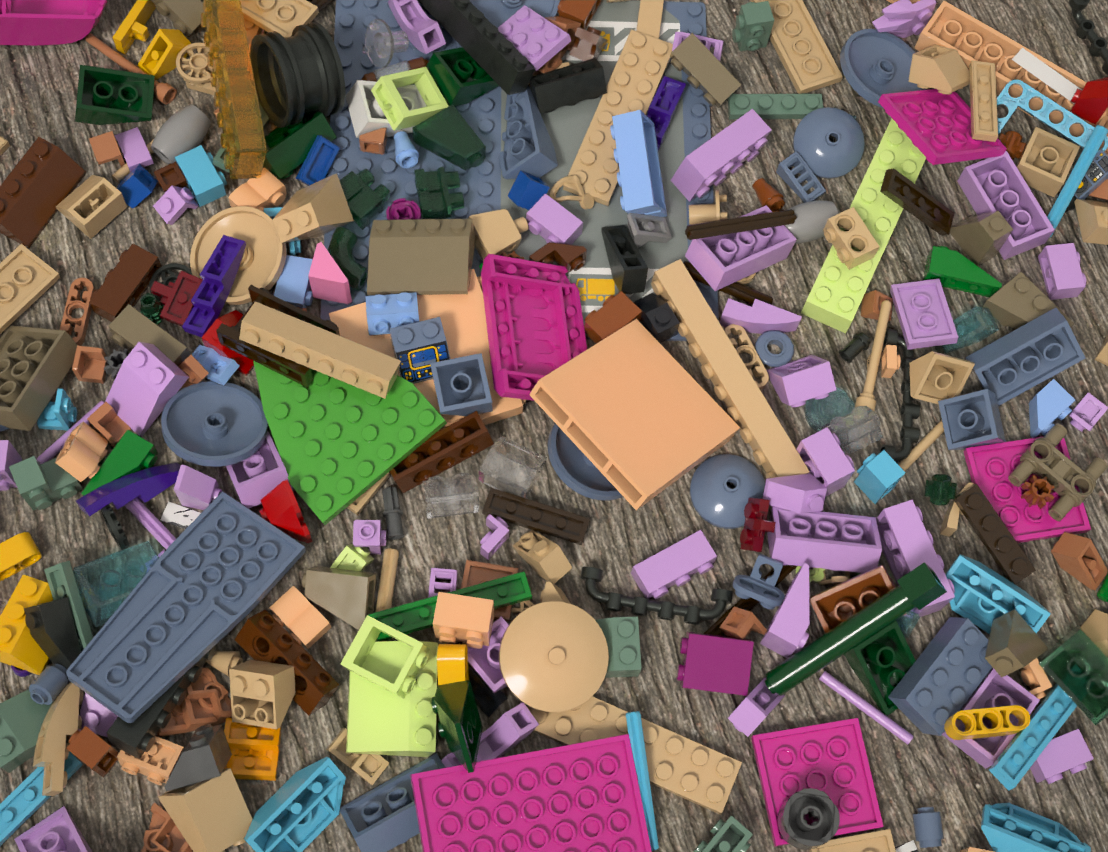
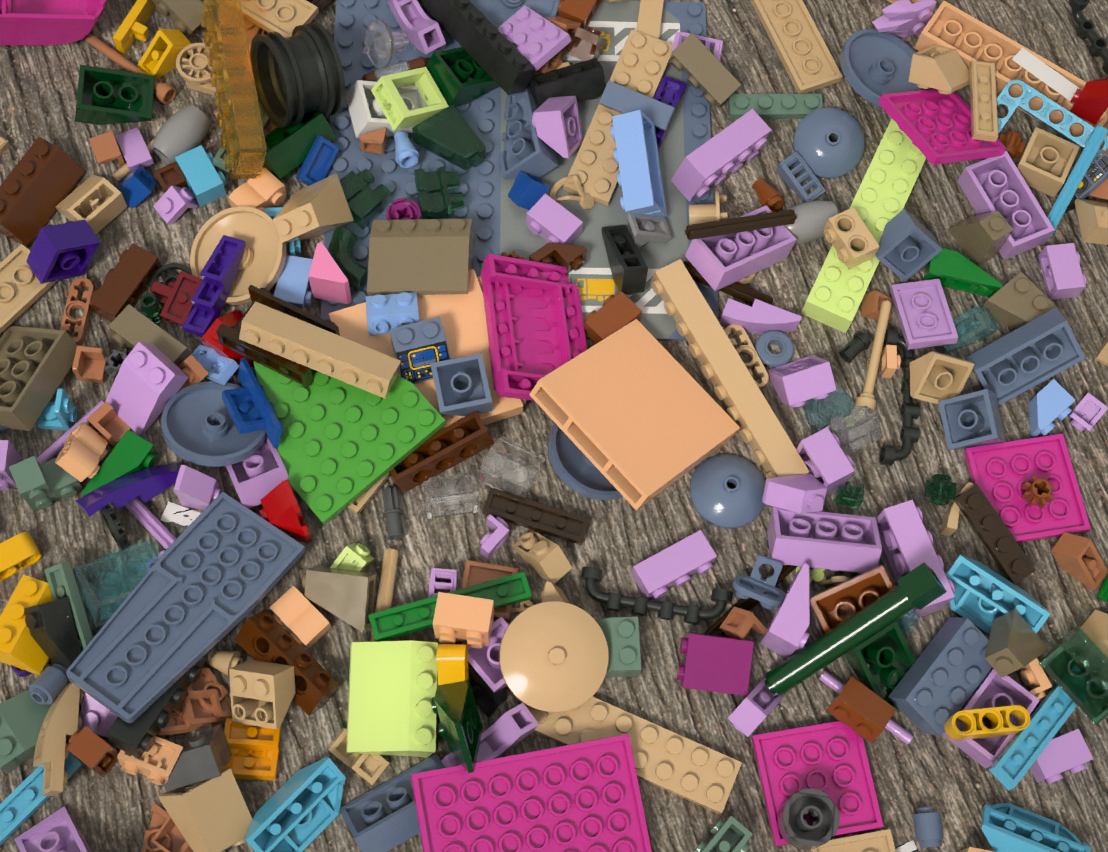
(63, 251): none -> dark purple brick
(250, 406): none -> blue bracket
(362, 646): yellowish green window -> none
(369, 534): lavender bracket -> none
(497, 232): tan torso -> none
(559, 124): none -> lavender slope
(626, 100): none -> sand blue tile
(636, 737): medium azure axle -> none
(658, 317): black slope -> none
(753, 26): sand green brick -> none
(755, 524): dark red hinge -> none
(849, 495): none -> clear green plate
(861, 709): none -> dark orange brick
(878, 476): medium azure brick -> none
(906, 245): none -> sand blue slope
(917, 202): dark brown plate -> none
(922, 446): tan bar -> none
(1059, 472): dark tan piece -> none

